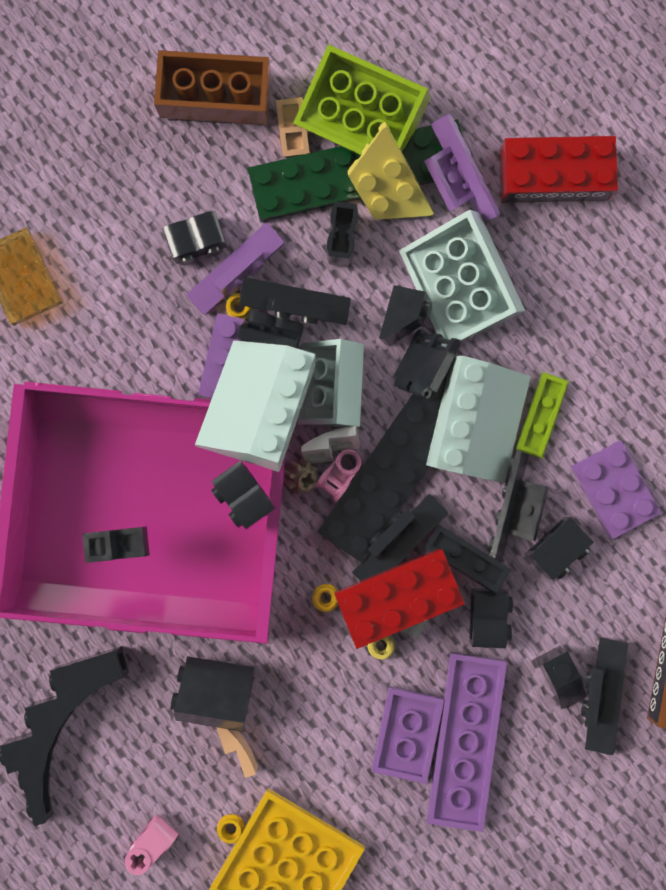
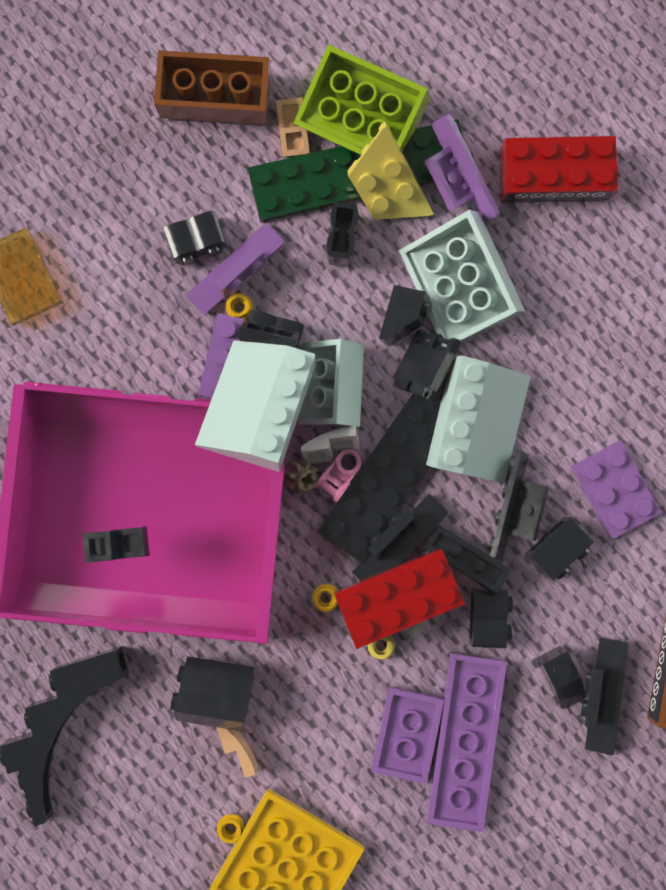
(151, 843): bright pink piece -> none
(243, 495): black brick -> none
(294, 301): black bracket -> none
(542, 415): lime tile -> none

